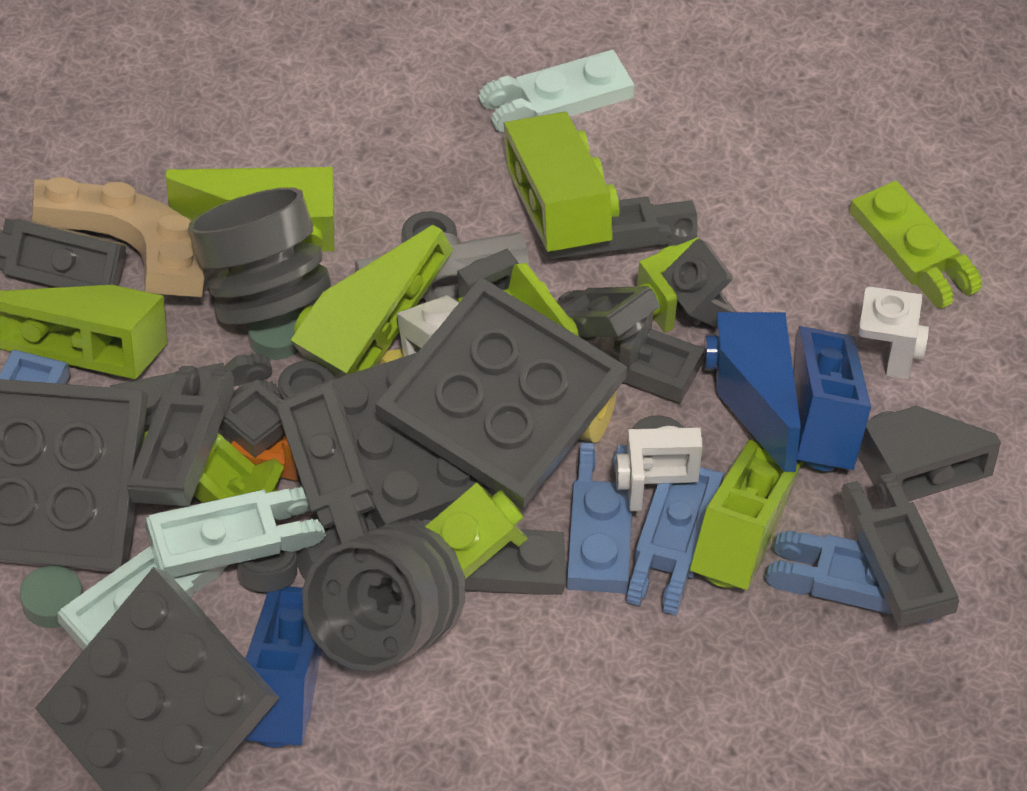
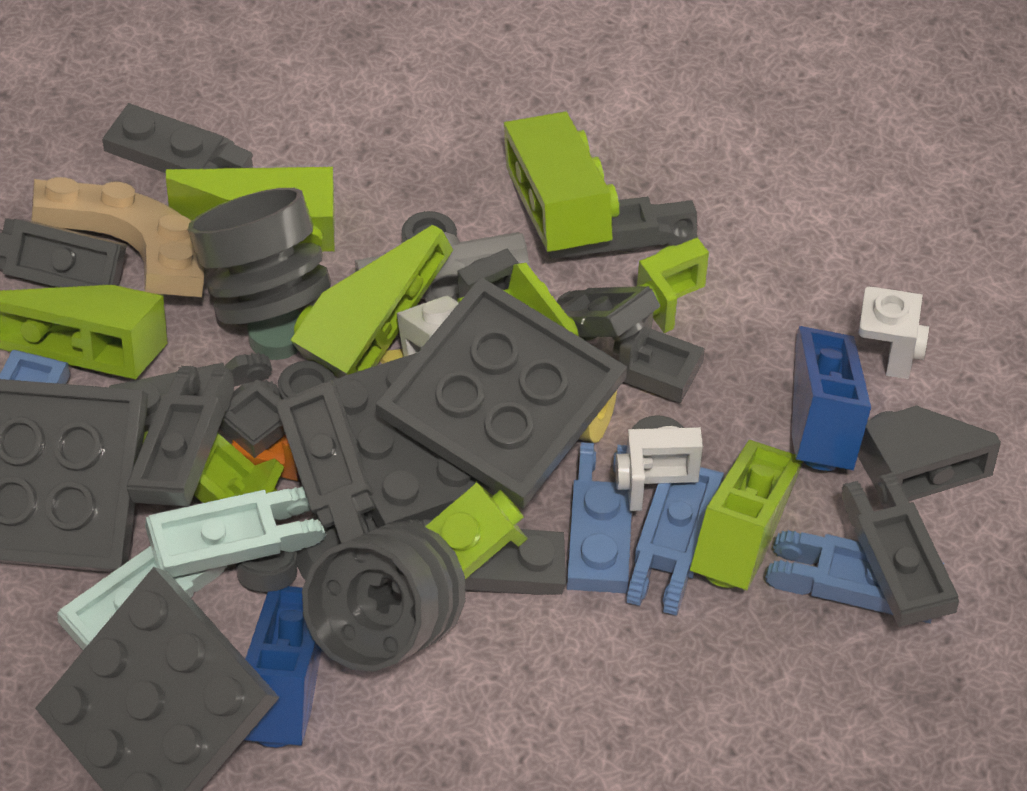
(47, 592): sand green tile -> none
(170, 143): none -> dark grey hinge
(565, 87): light aqua hinge -> none
(698, 282): dark grey bracket -> none
(757, 379): blue slope -> none
(914, 243): lime hinge -> none

